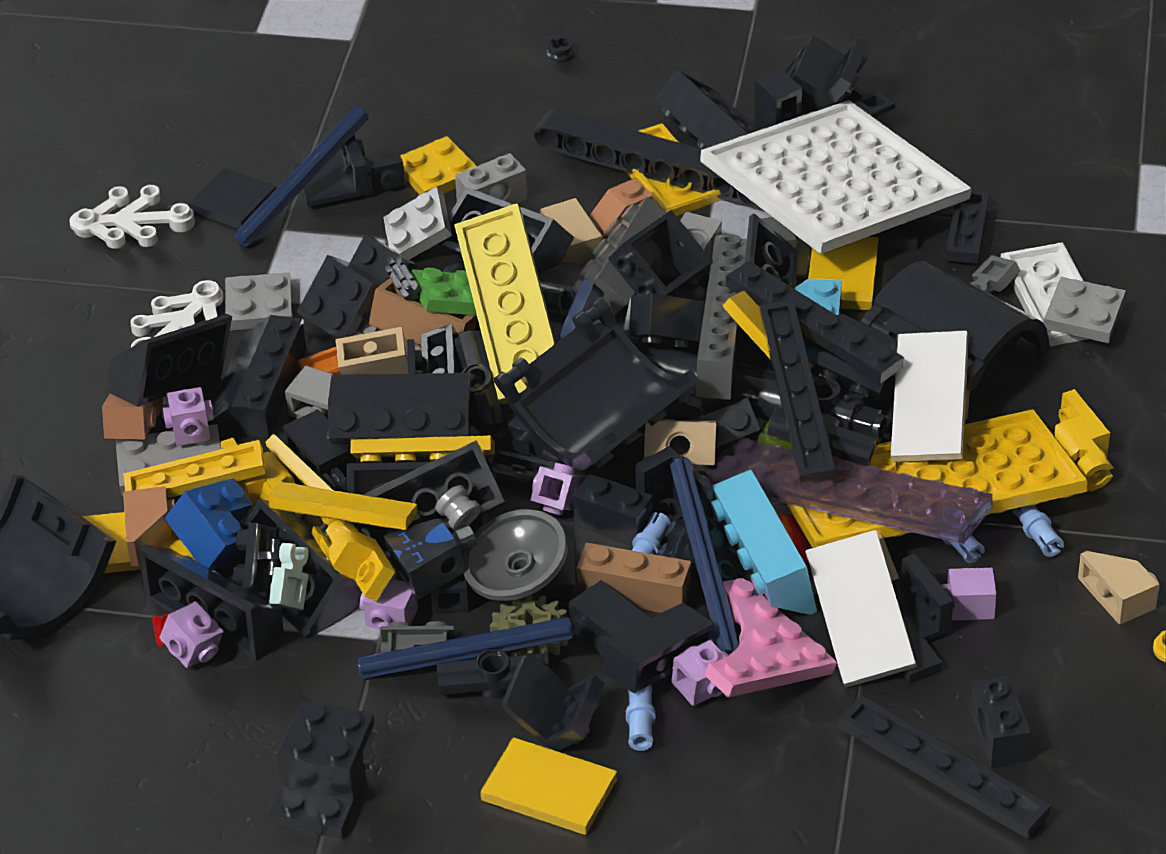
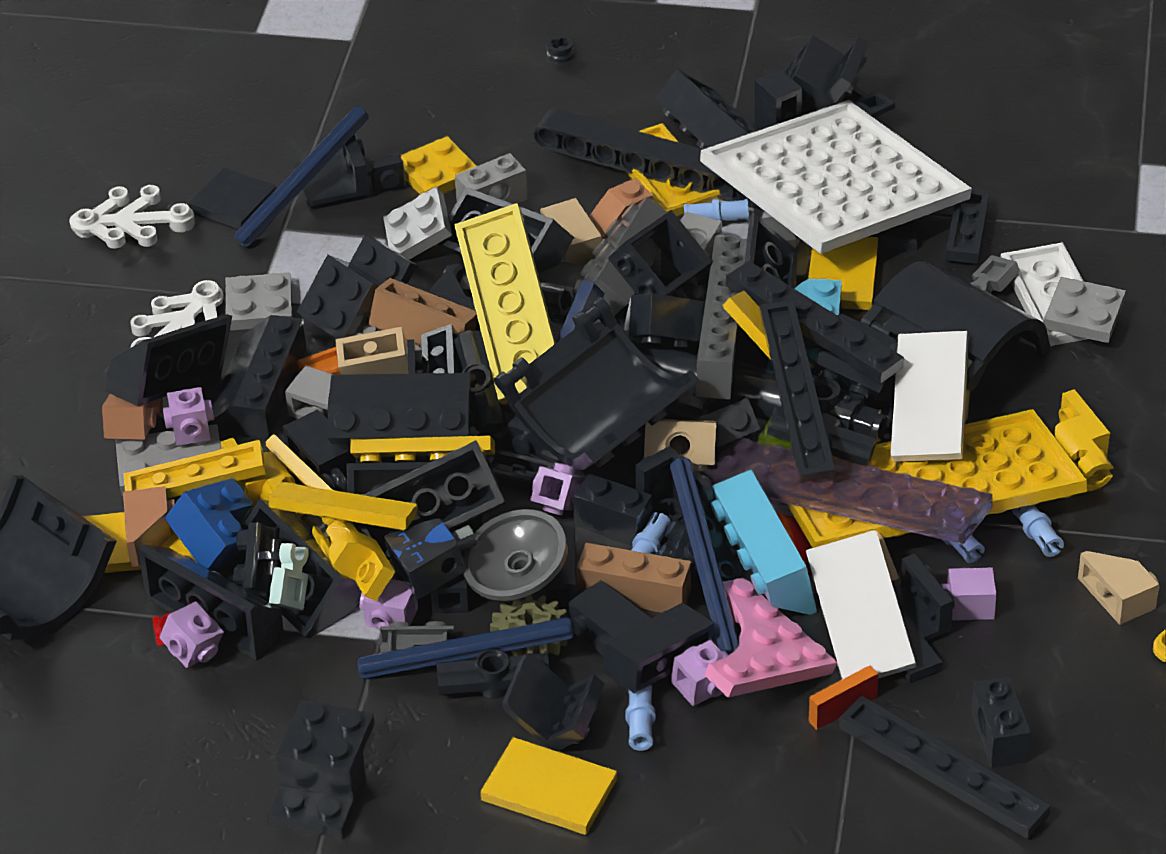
(402, 278): axle -> none
(445, 291): bright green plate -> none
(458, 507): light grey wheel -> none
(721, 210): none -> light blue pin
(838, 698): none -> tile

